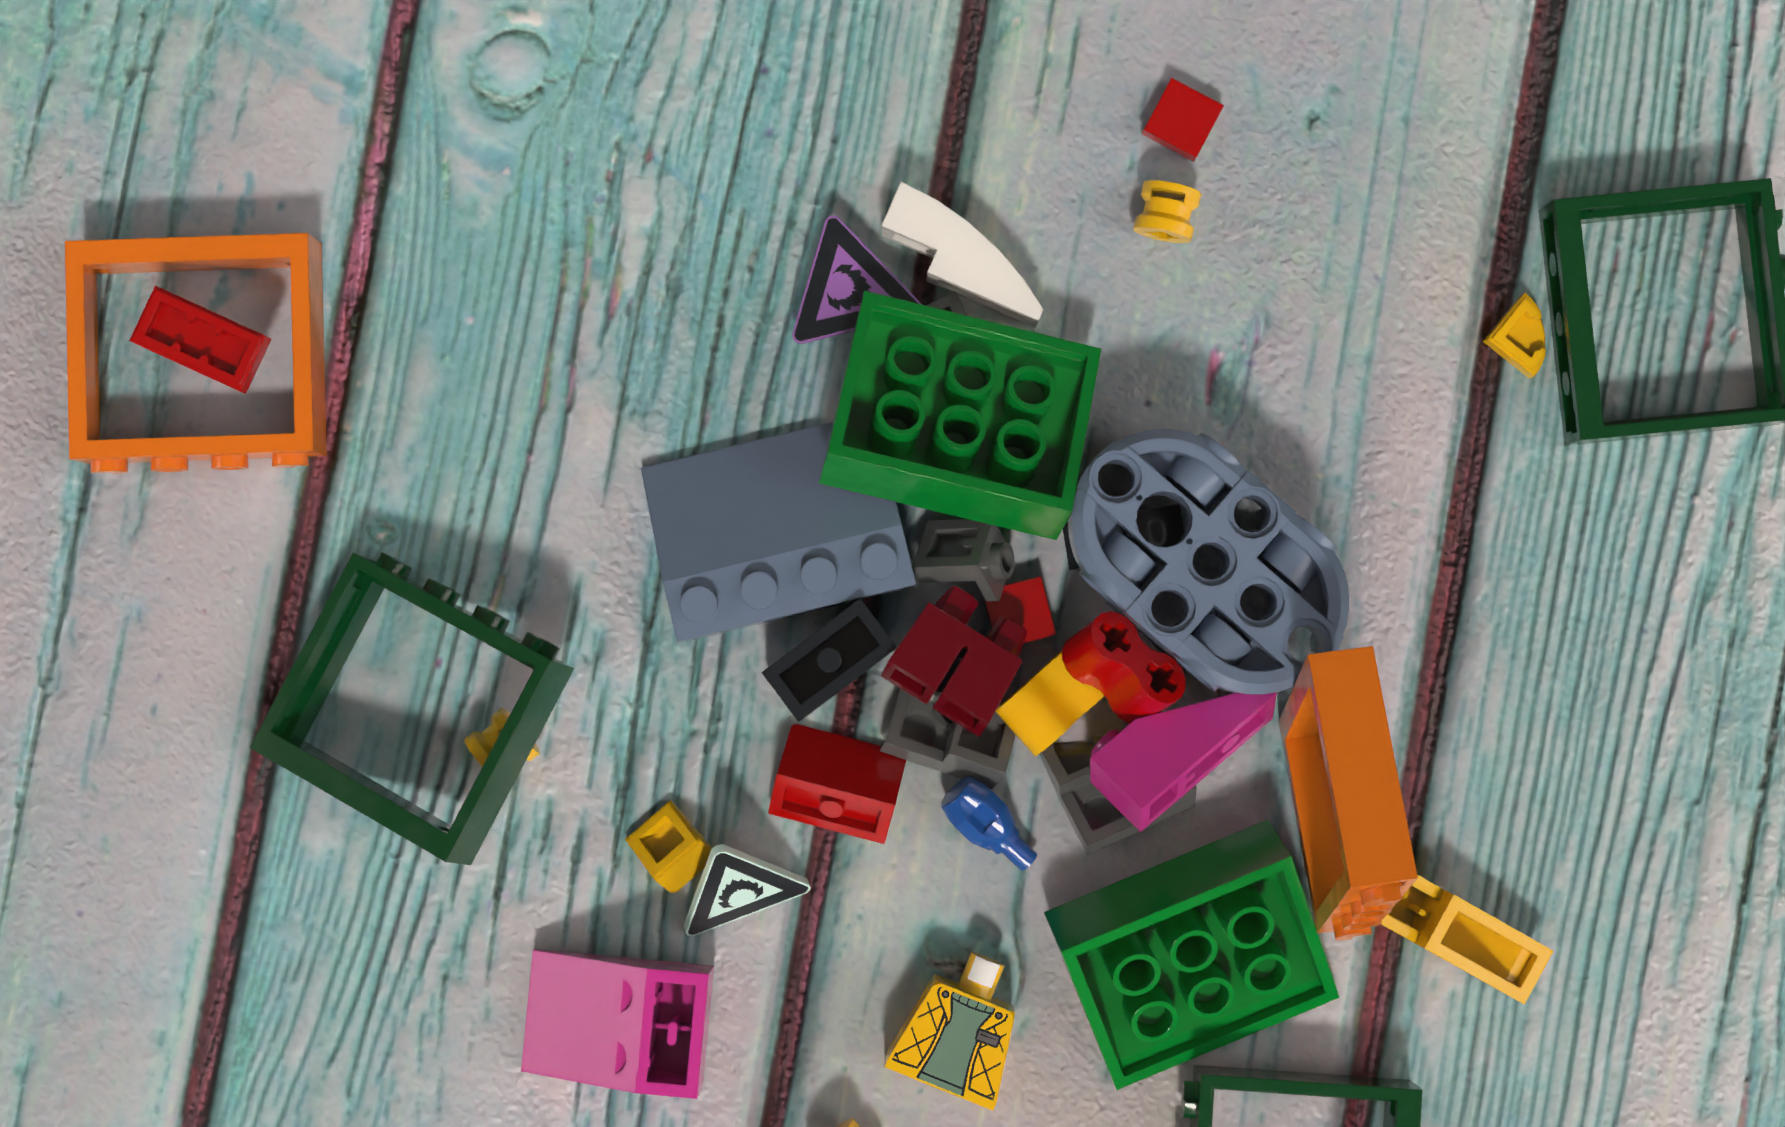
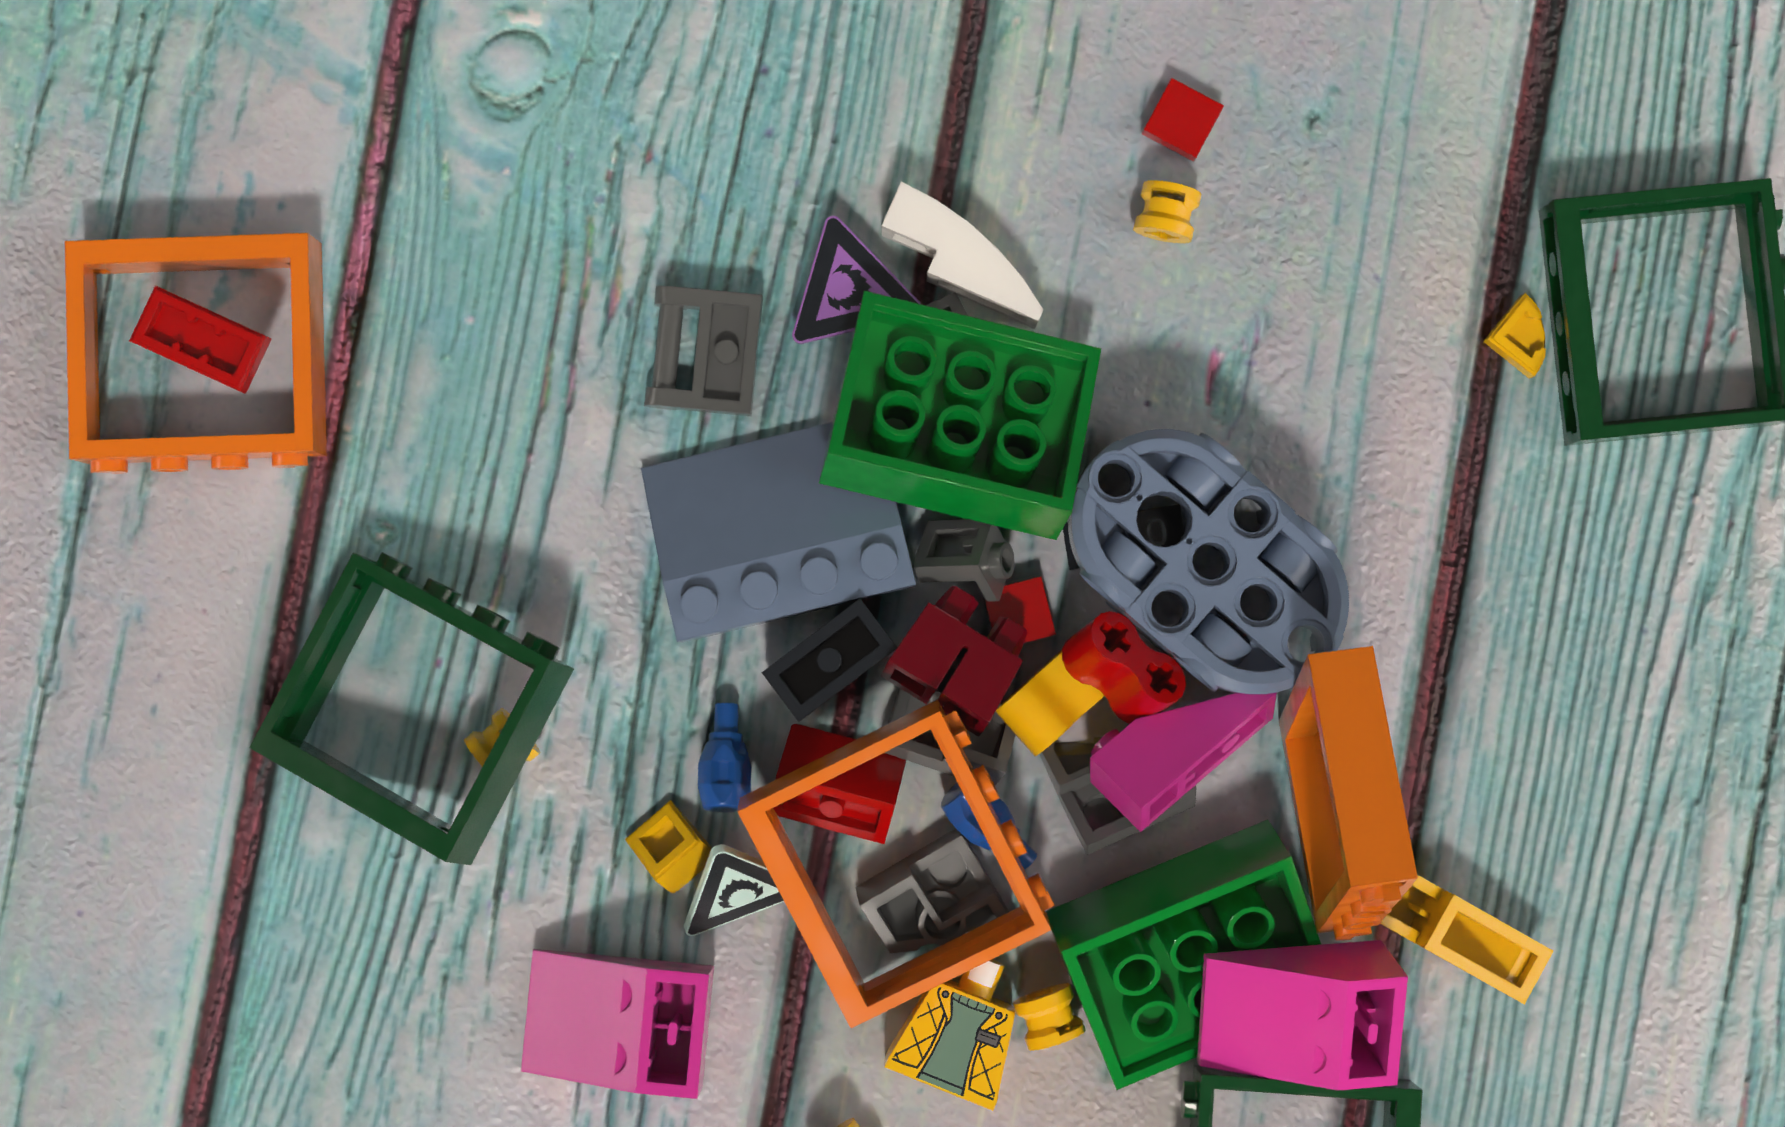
(723, 355): none -> dark grey plate
(724, 763): none -> blue piece
(867, 1000): none -> orange window
(930, 896): none -> dark grey slope
(1049, 1017): none -> yellow wheel
(1305, 1014): none -> dark pink slope

